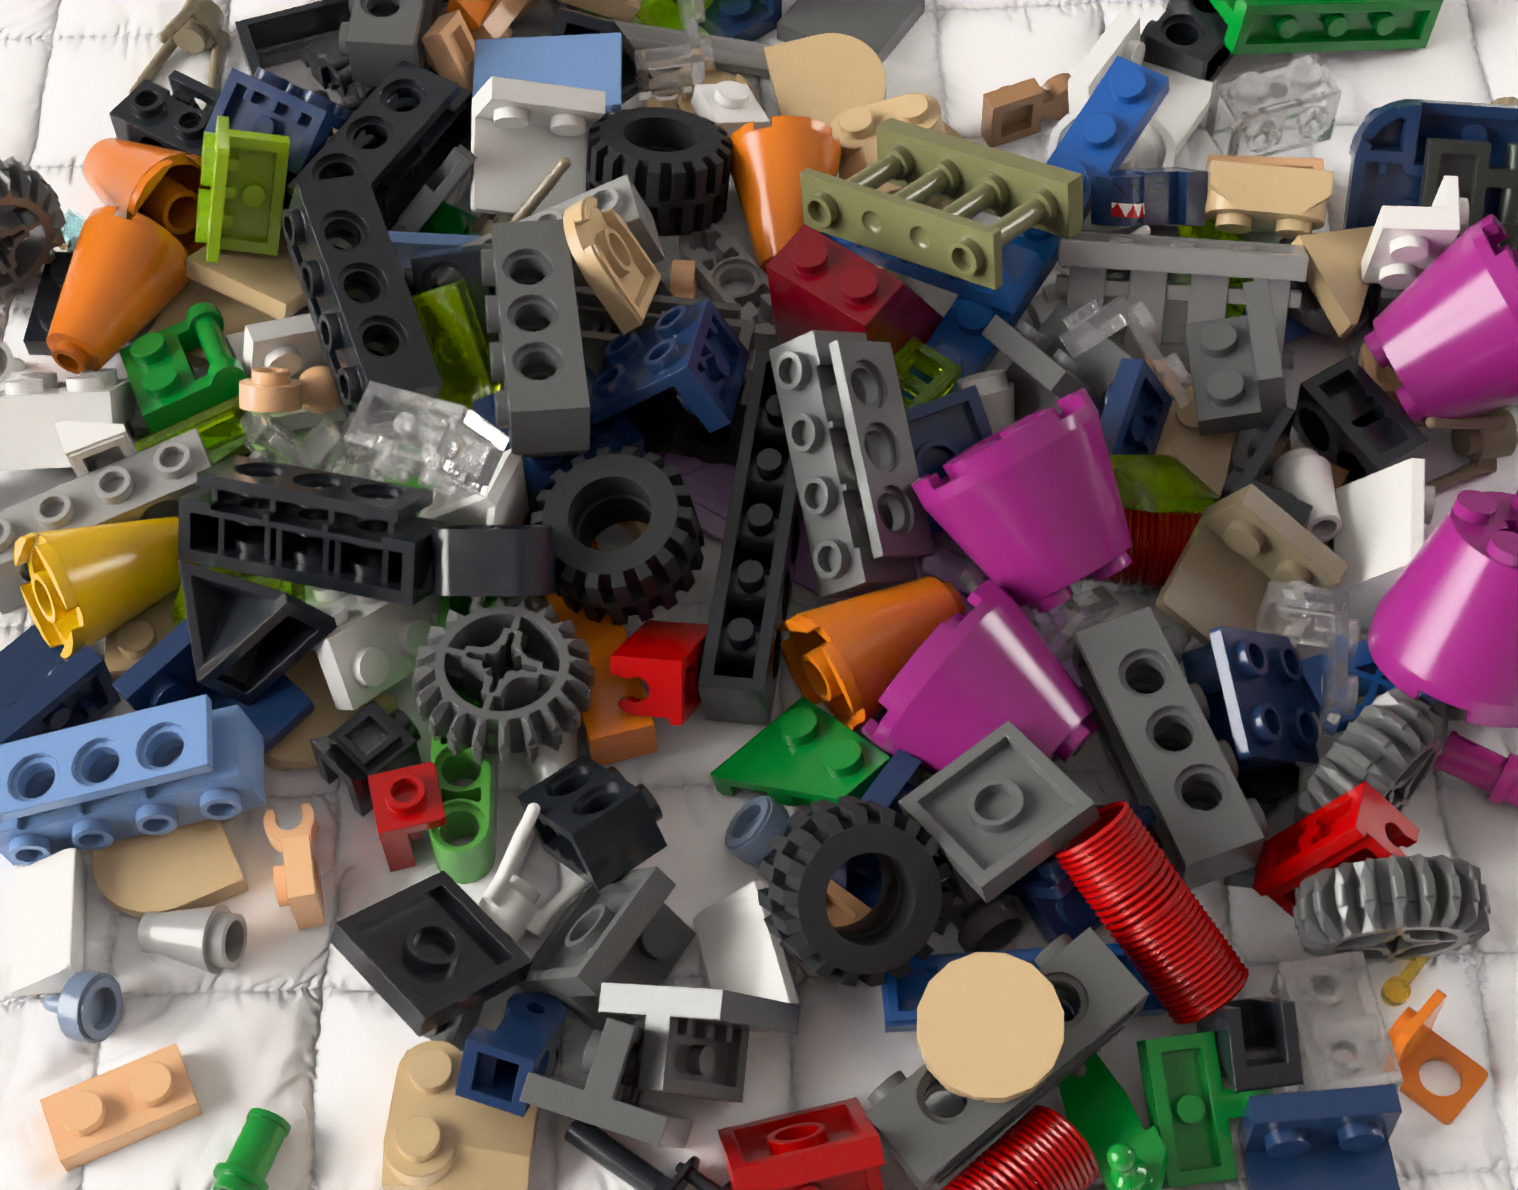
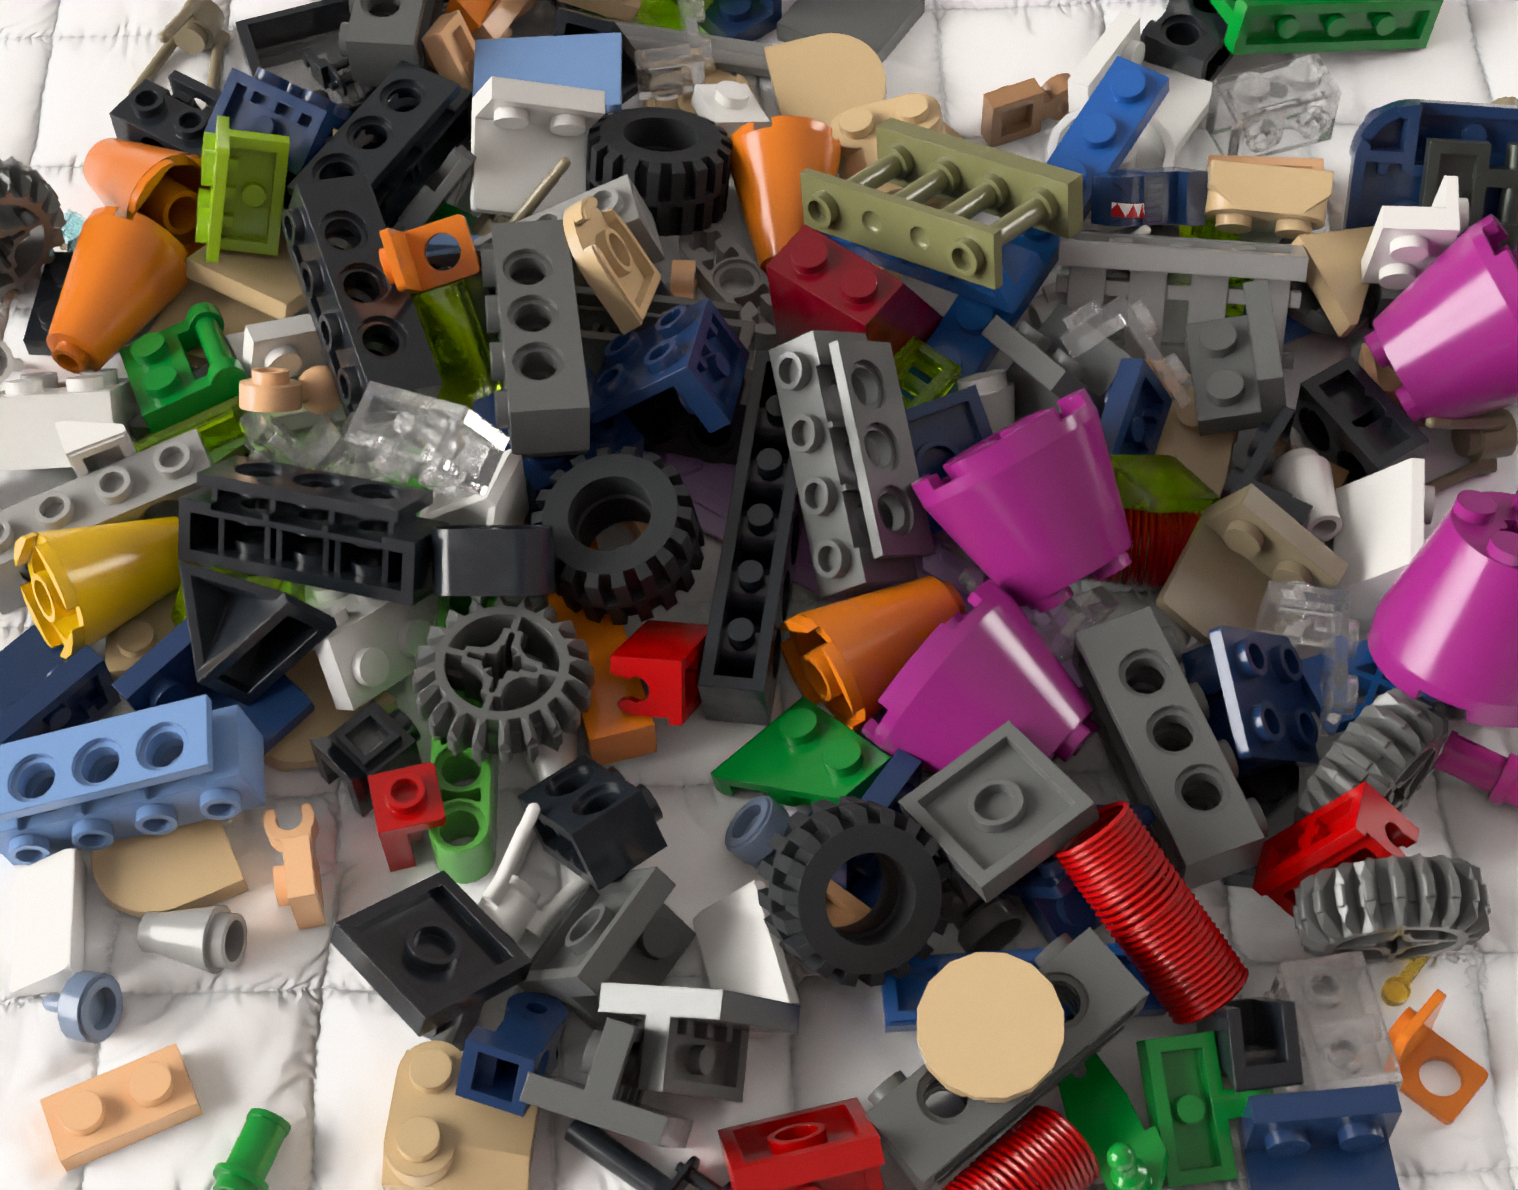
(406, 260): none -> orange bracket

